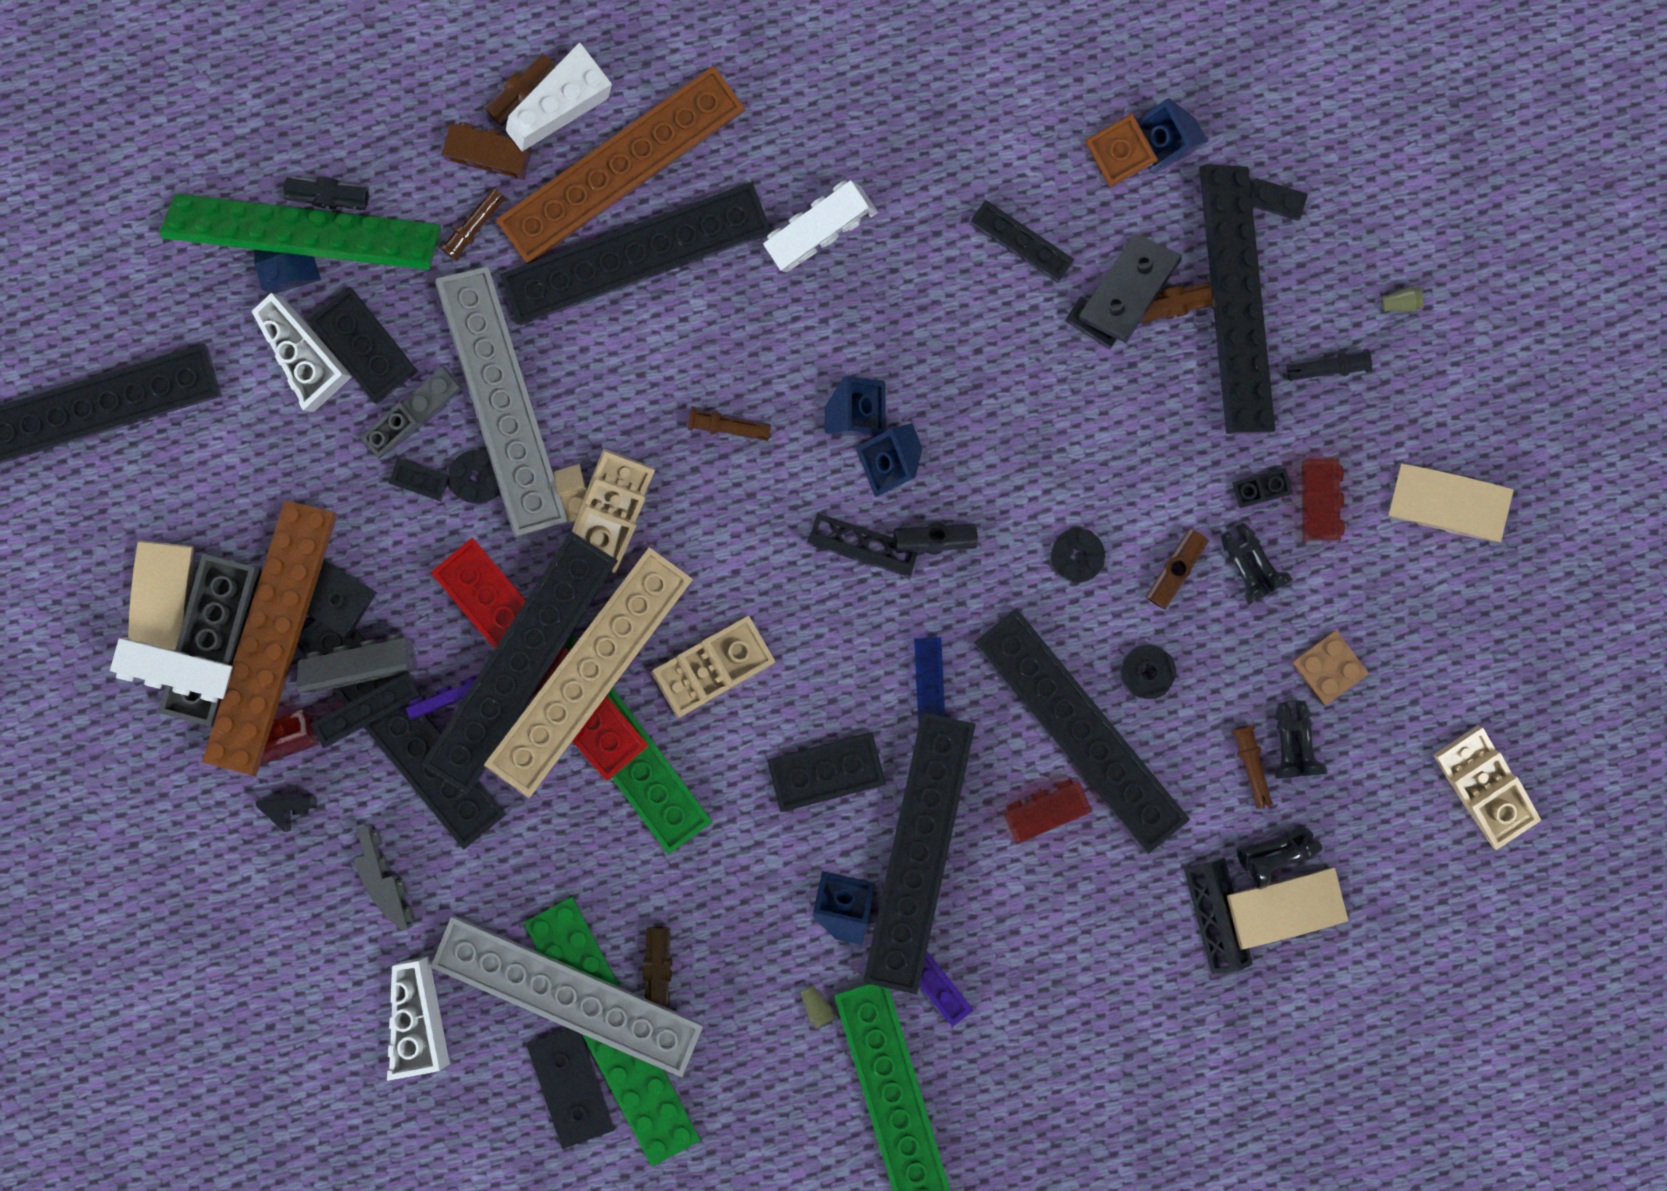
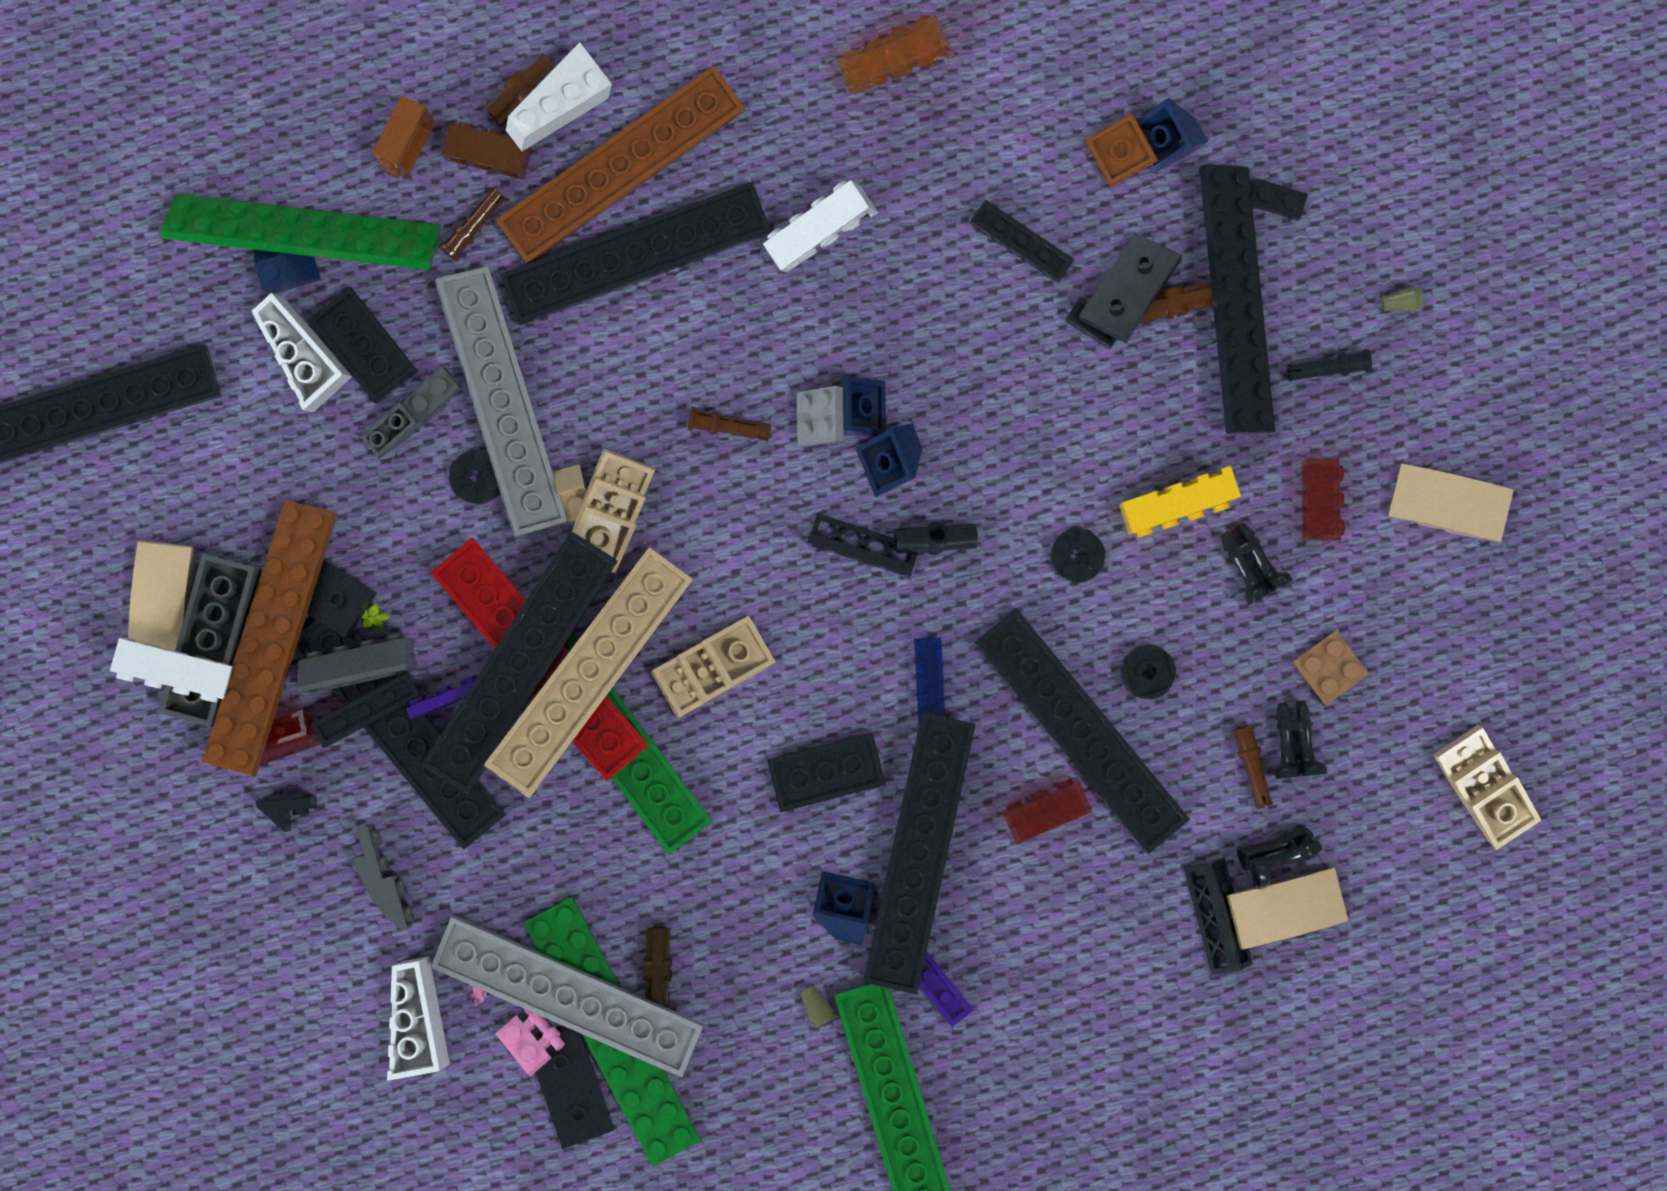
(326, 192): black piece -> none
(373, 616): none -> lime plant
(403, 137): none -> dark orange window
(419, 479): black plate -> none
(478, 995): none -> bright pink piece
(524, 1046): none -> bright pink plate
(820, 416): none -> light grey plate
(895, 55): none -> clear orange wedge
(1180, 502): none -> yellow wedge
(1186, 554): reddish brown piece -> none
(1262, 488): black slope -> none

